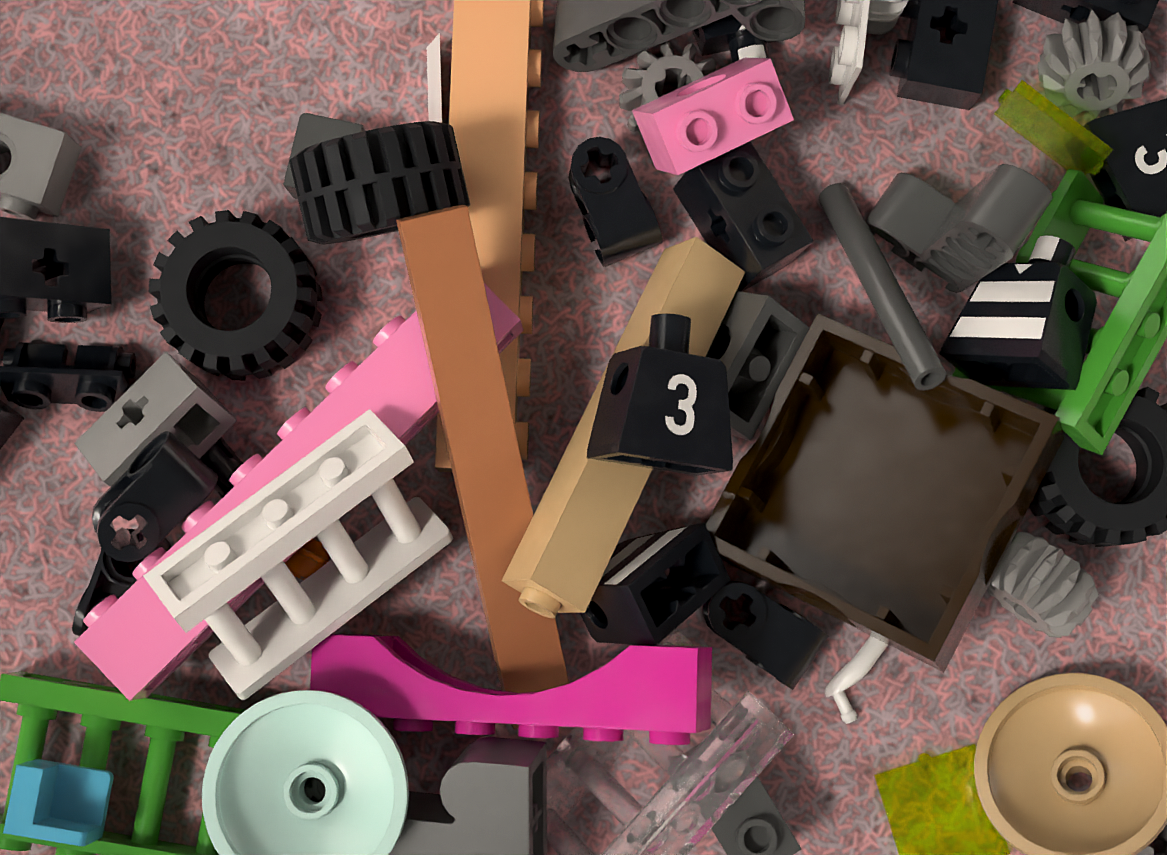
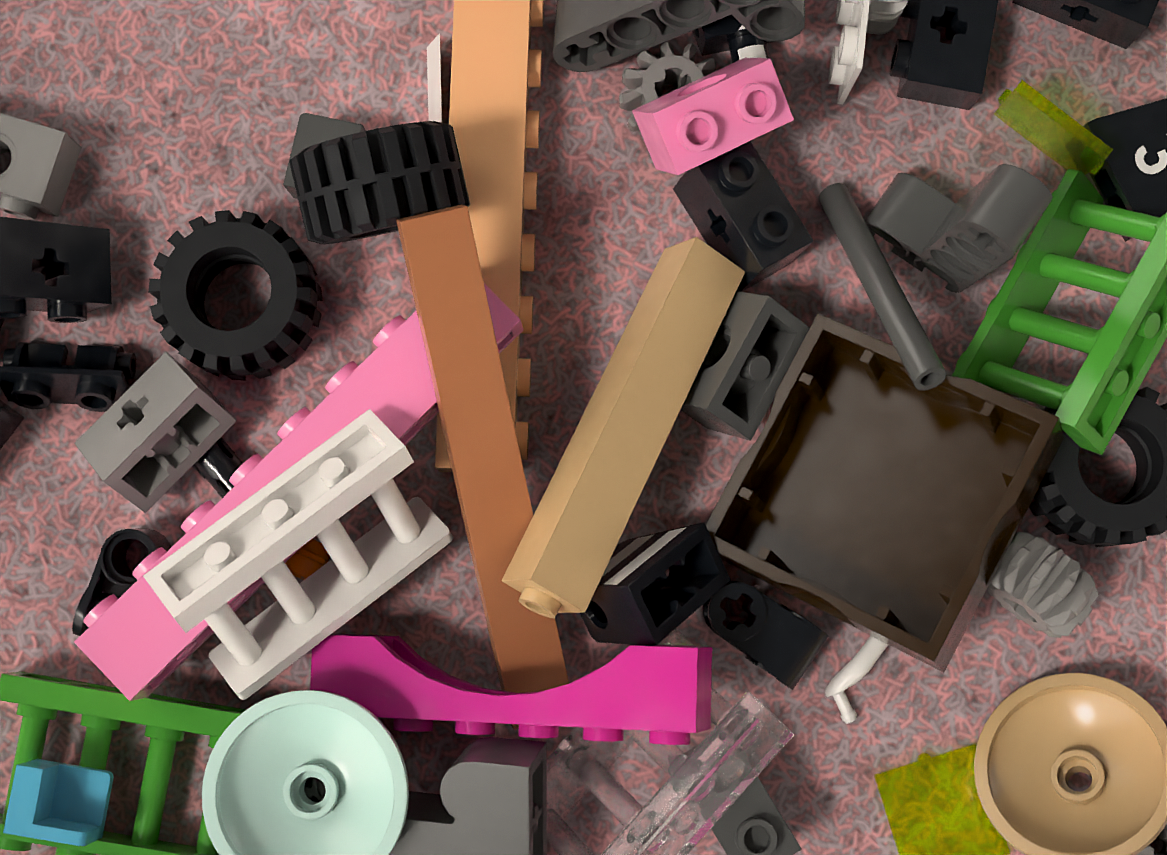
(159, 491): black piece -> none
(616, 210): black piece -> none
(664, 406): black torso -> none
(1025, 323): black torso -> none
(1094, 65): light grey gear -> none

